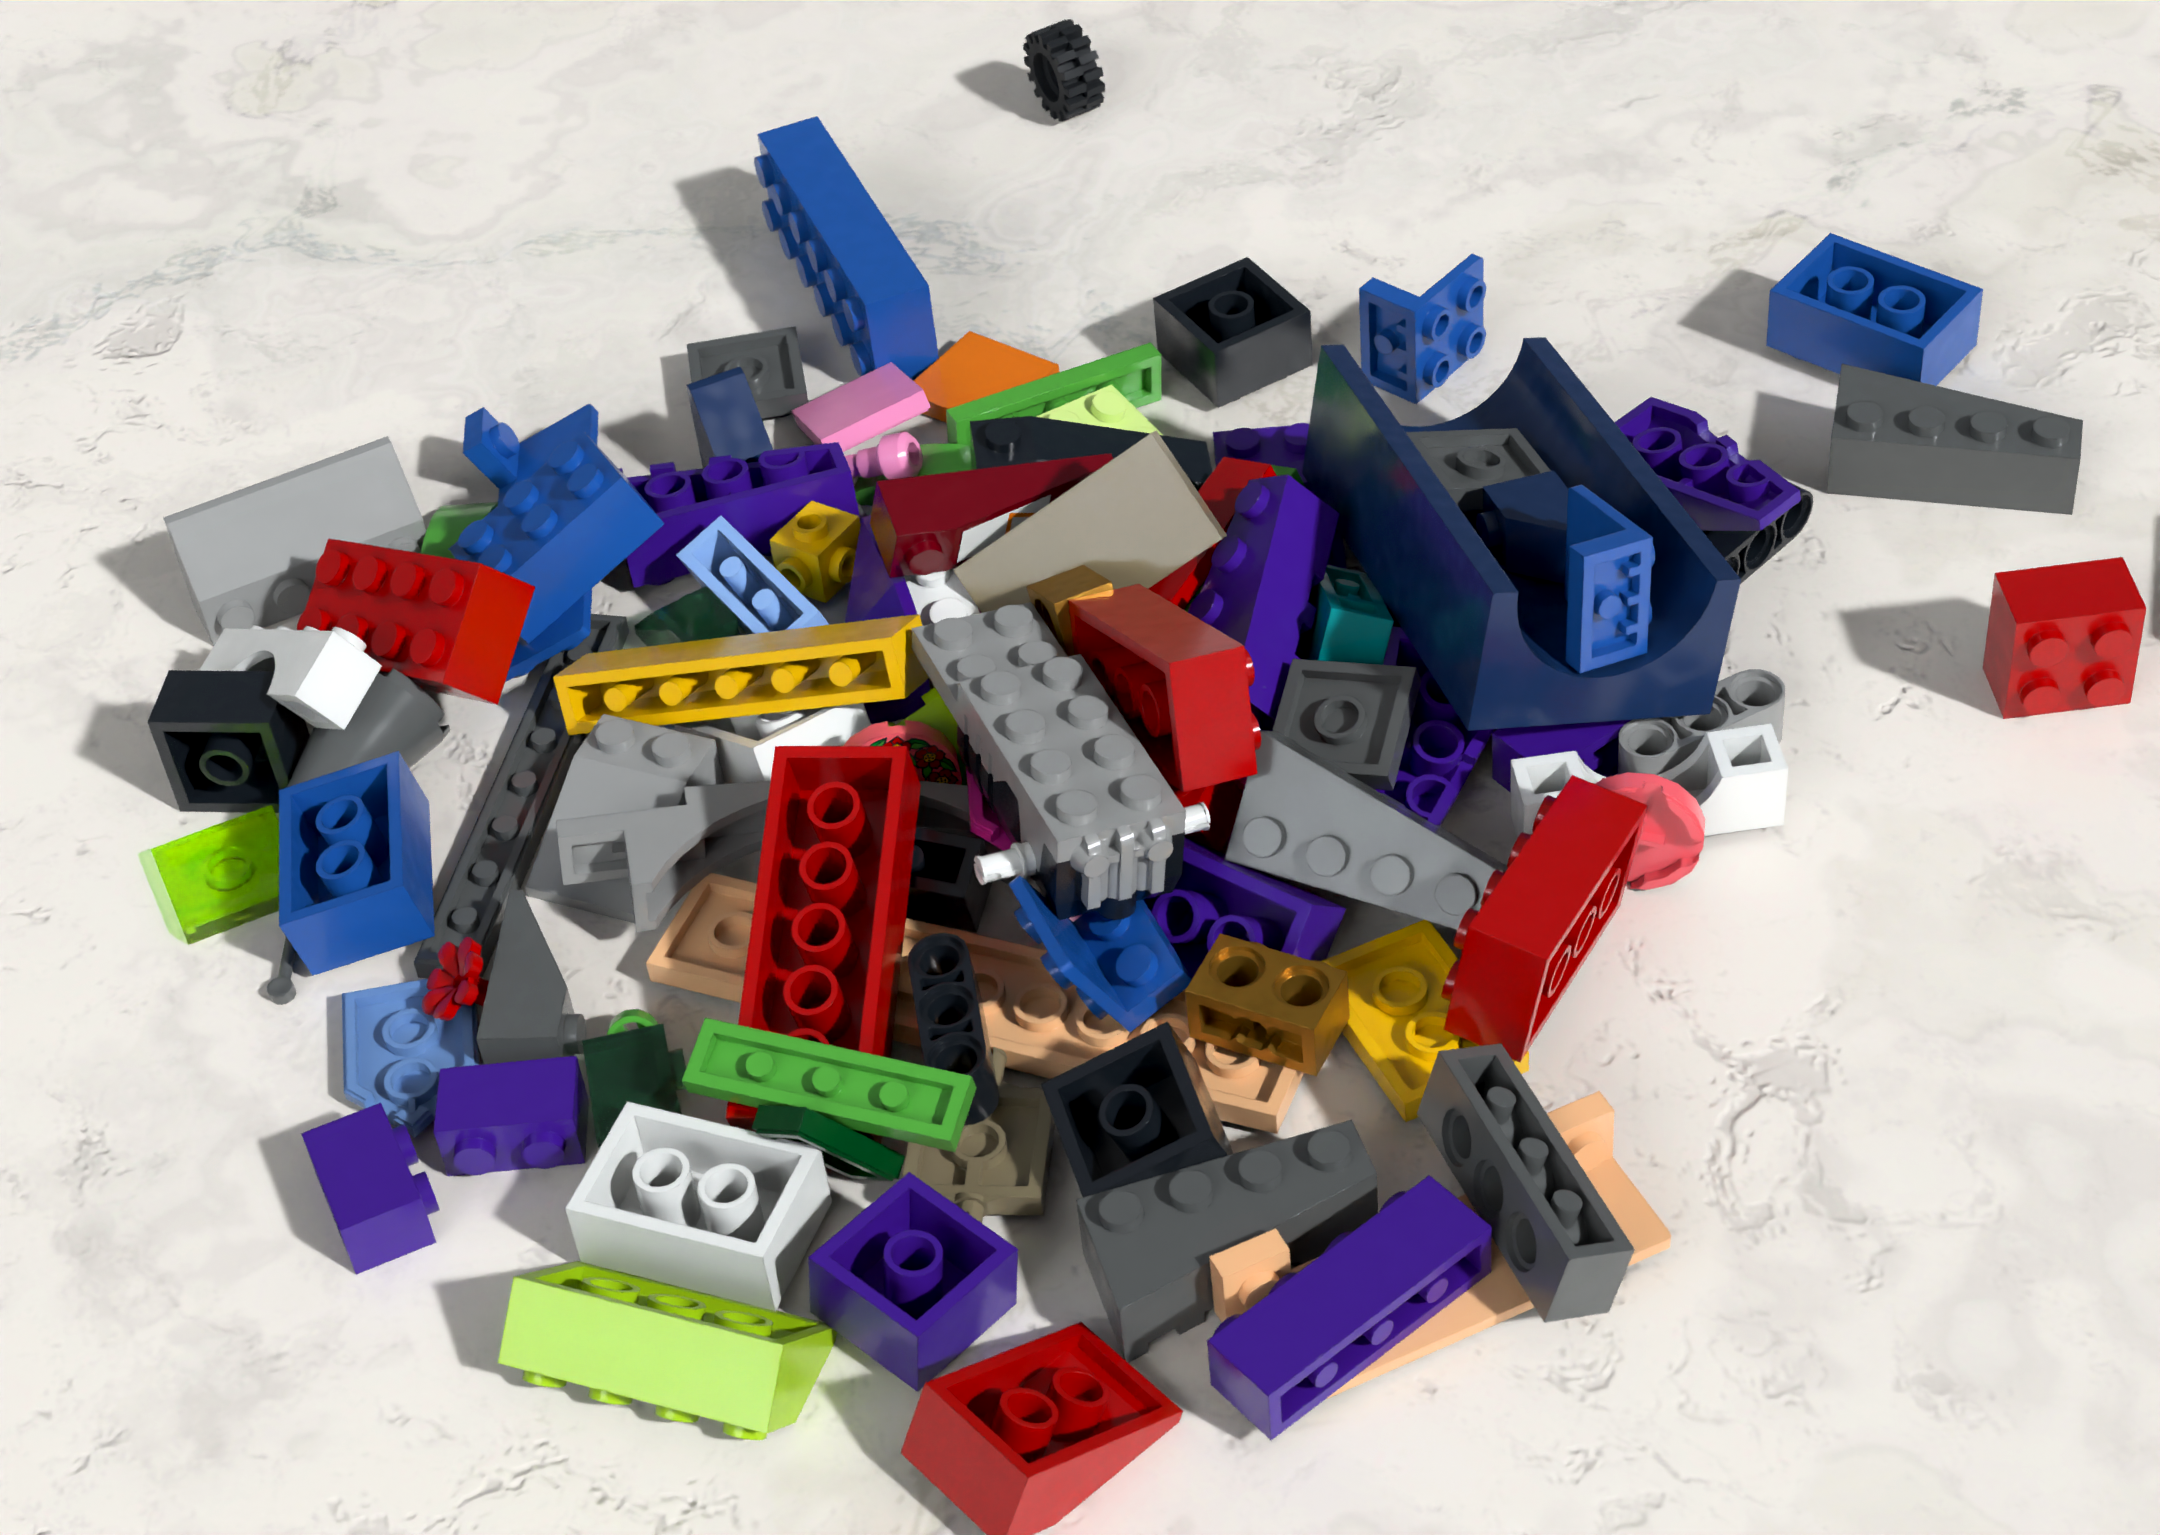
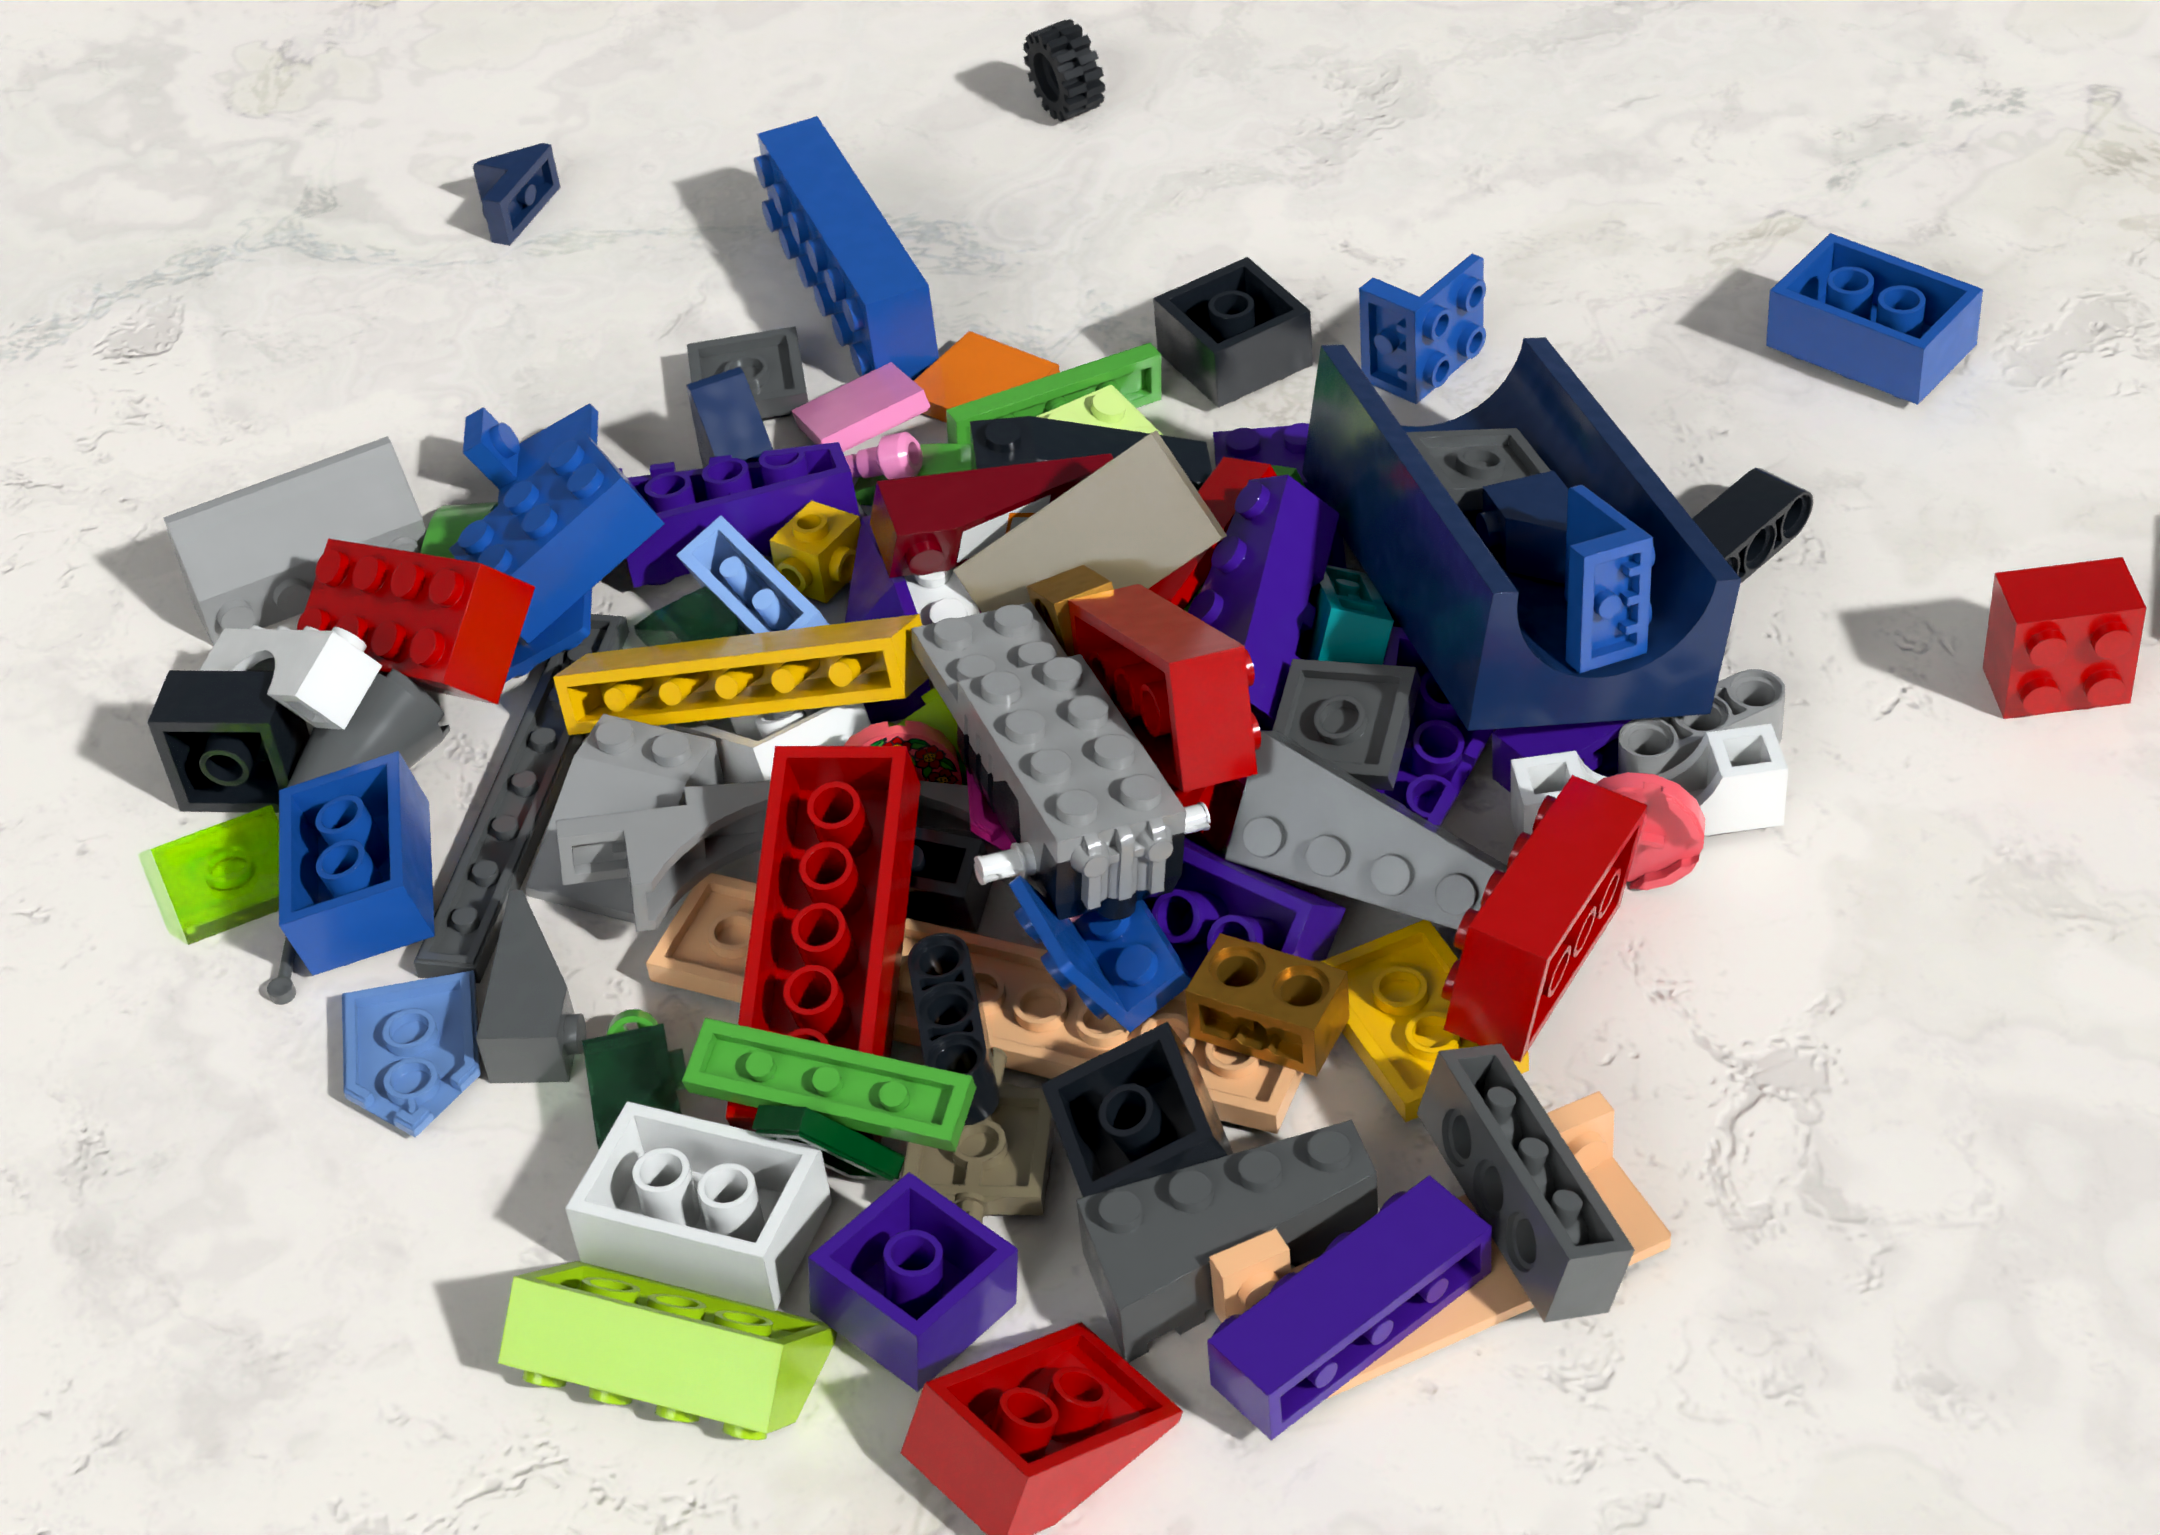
(370, 1186): dark purple brick -> none
(457, 982): red plant -> none
(511, 1116): dark purple brick -> none
(515, 189): none -> dark blue slope
(1706, 471): dark purple wedge -> none
(1949, 446): dark grey wedge -> none

